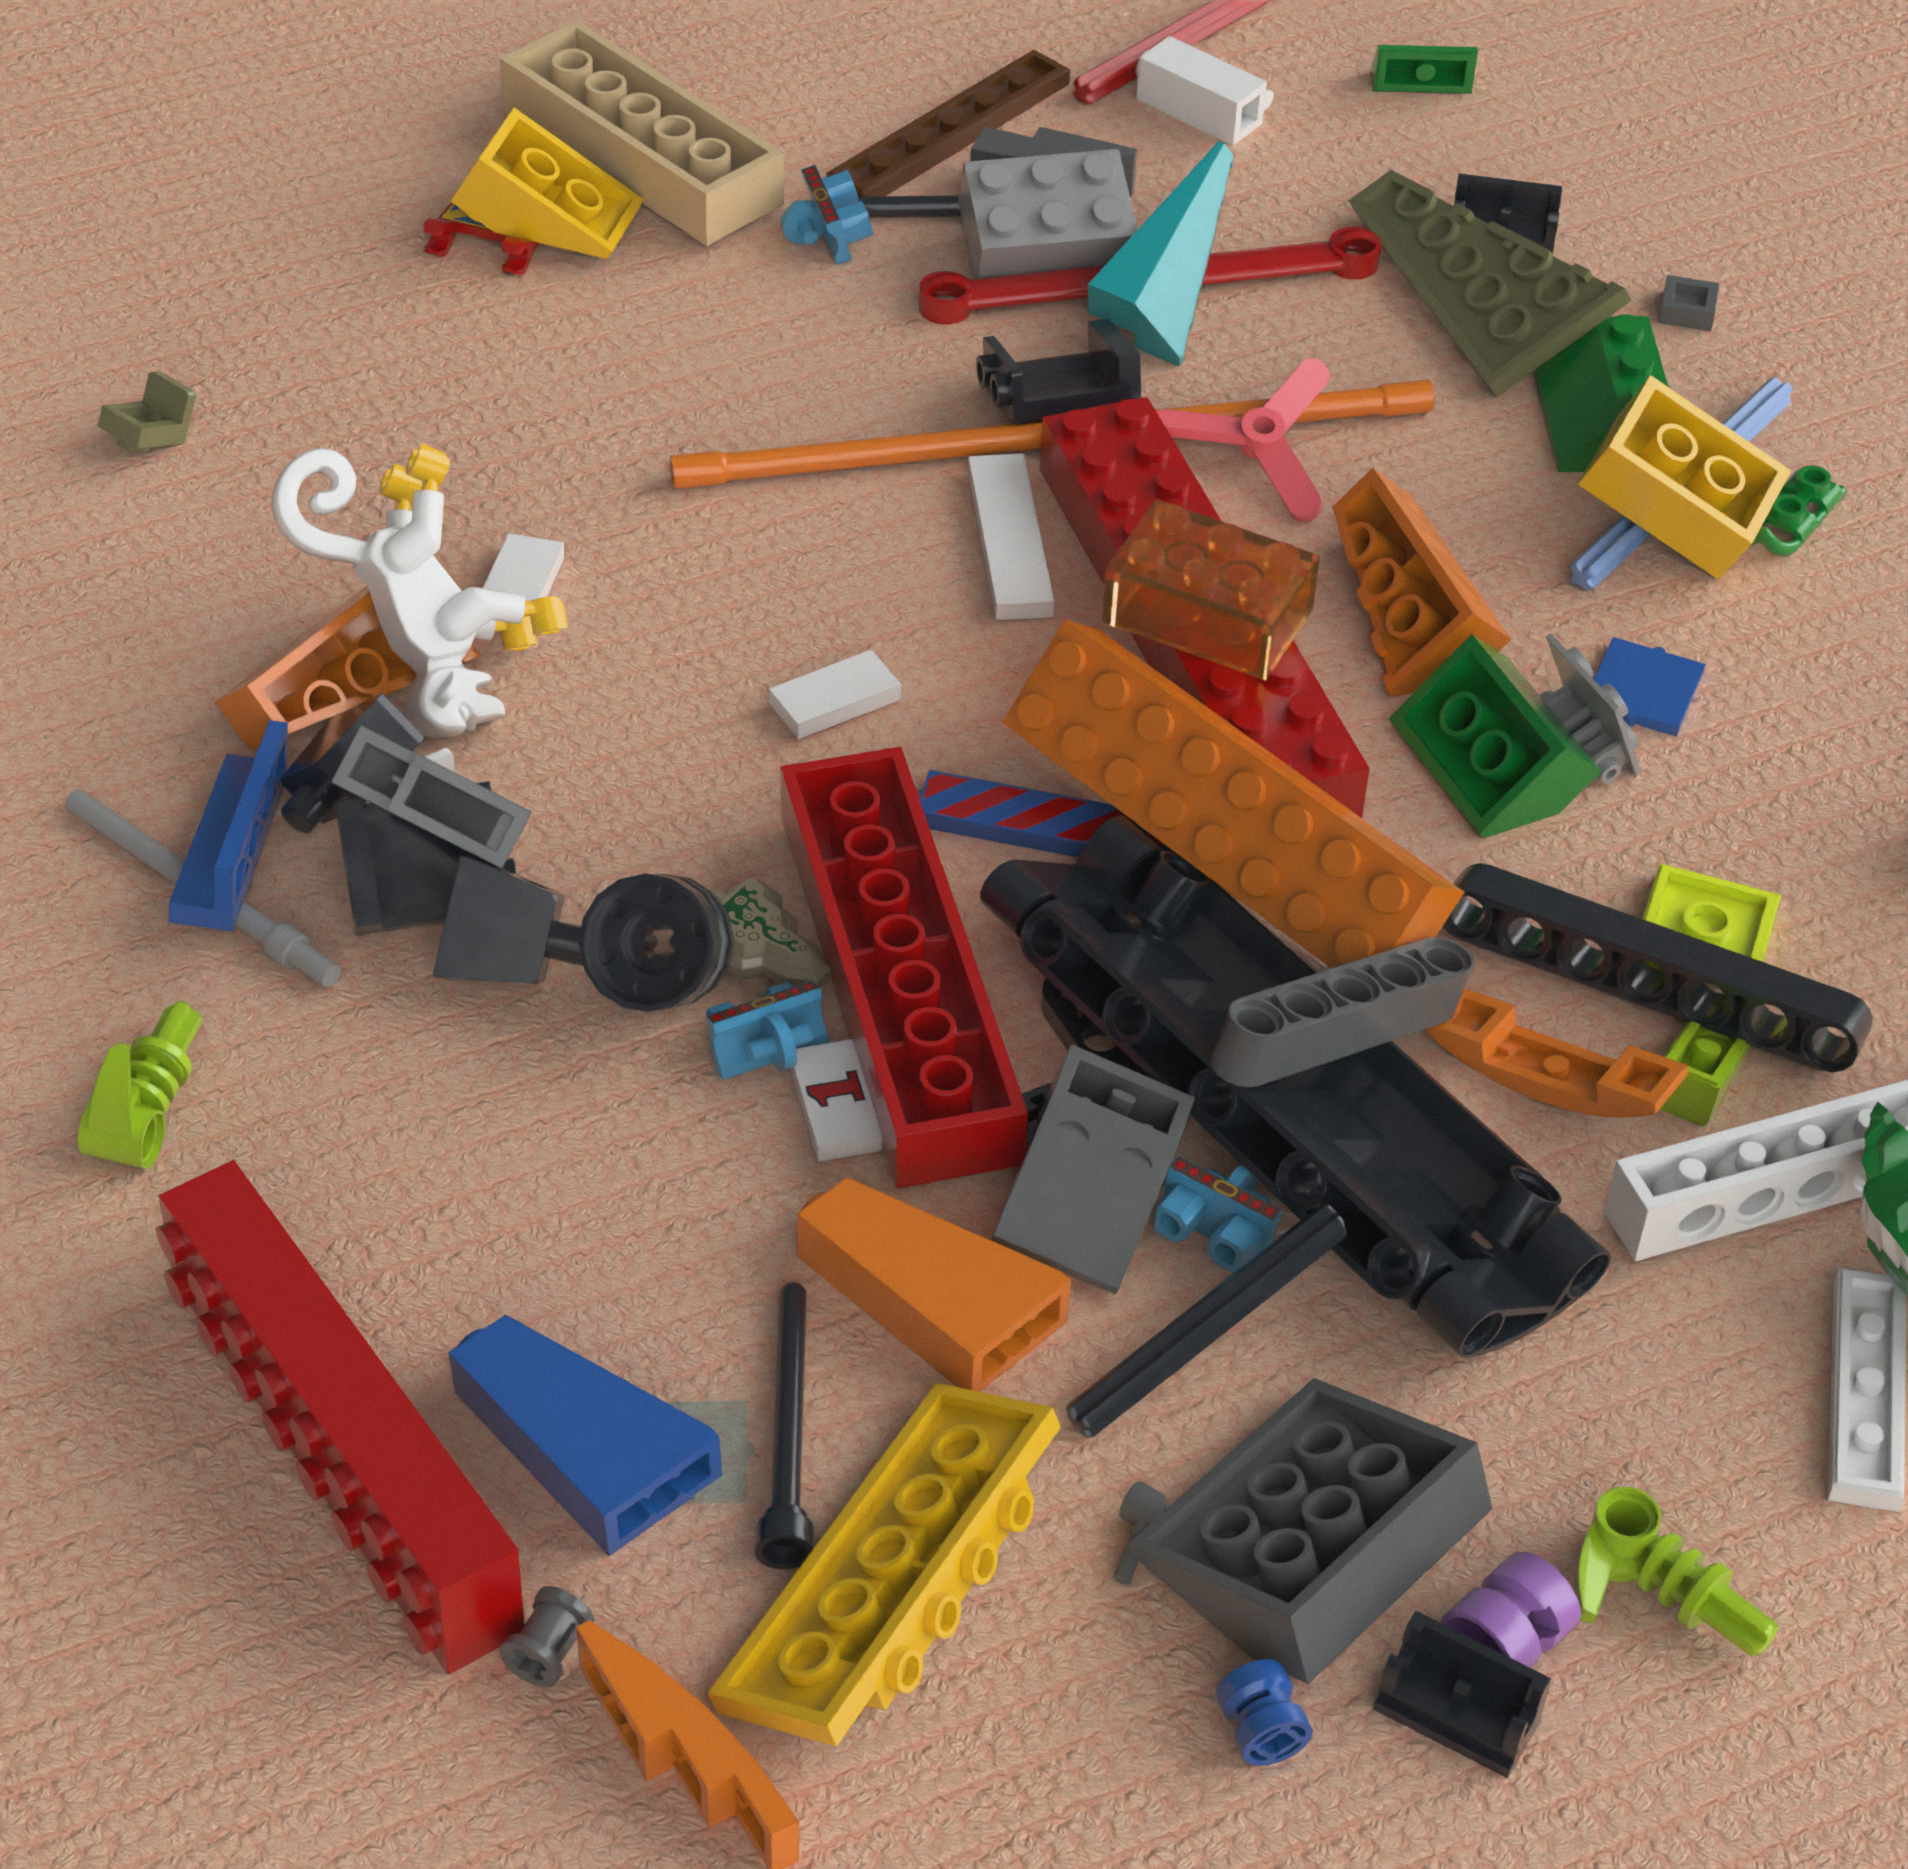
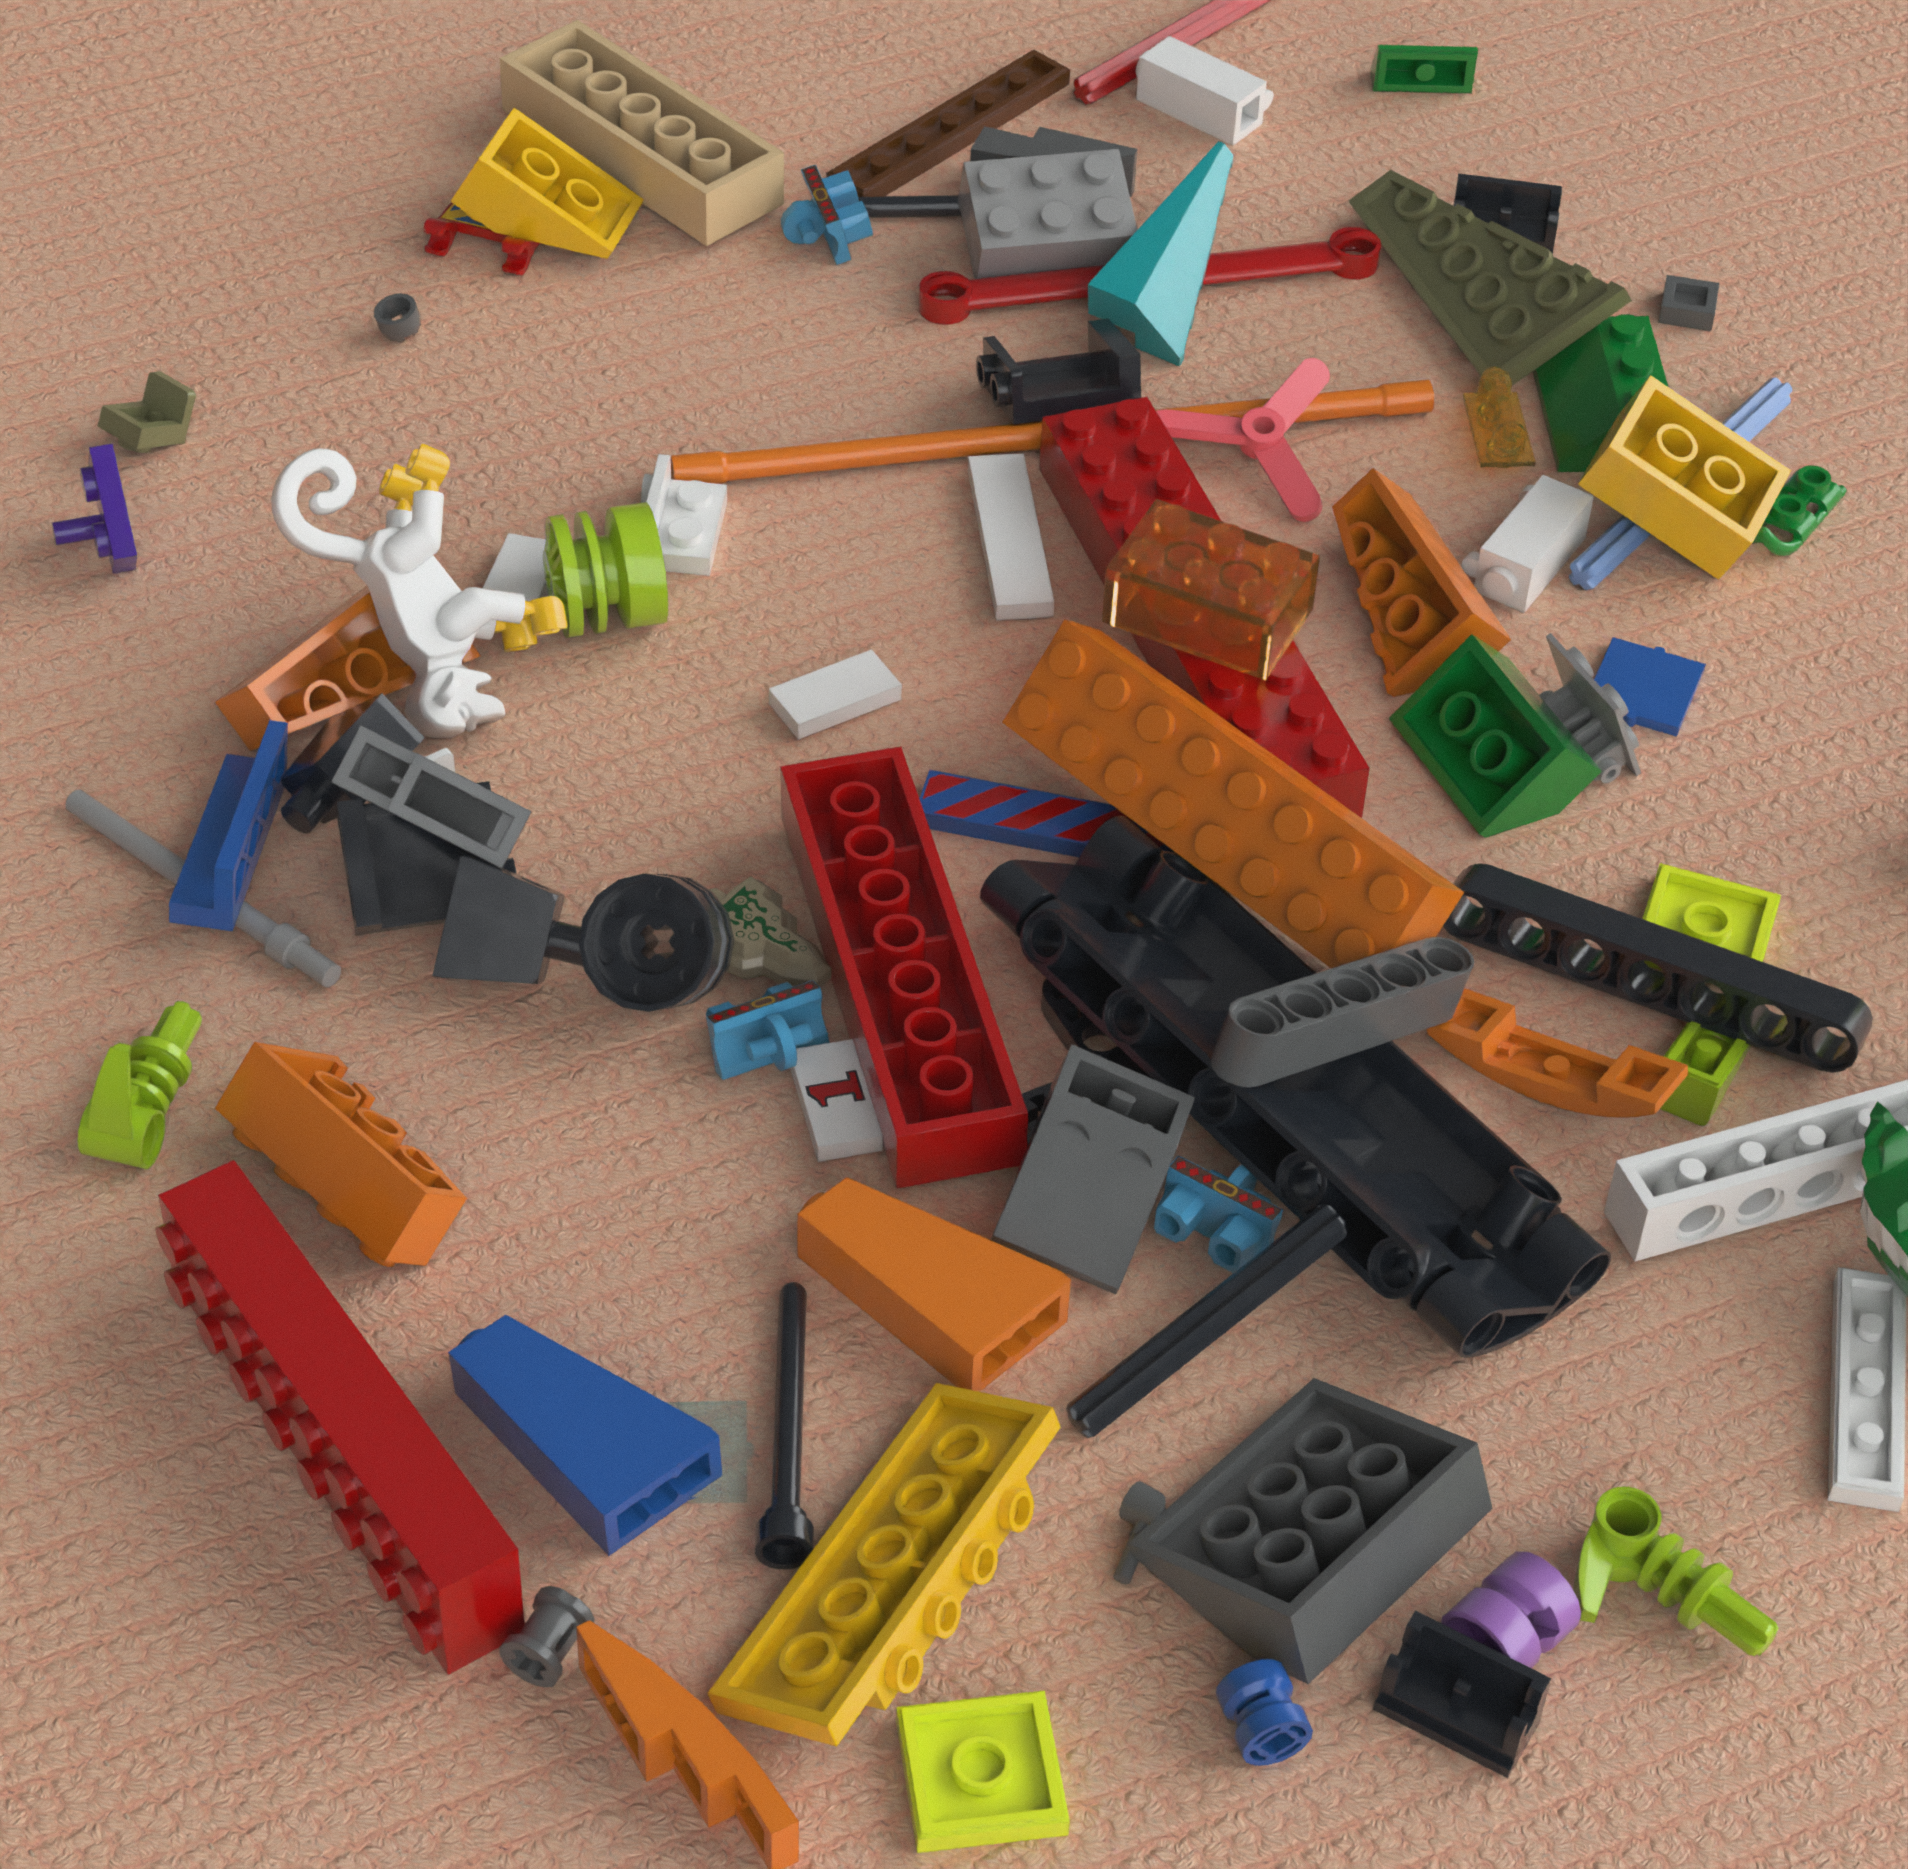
(112, 525): none -> dark purple plate
(341, 1152): none -> orange wedge
(396, 305): none -> dark grey hinge
(607, 569): none -> lime wheel
(686, 518): none -> white bracket
(981, 1771): none -> neon yellow tile
(1498, 422): none -> clear yellow hinge
(1531, 543): none -> white brick

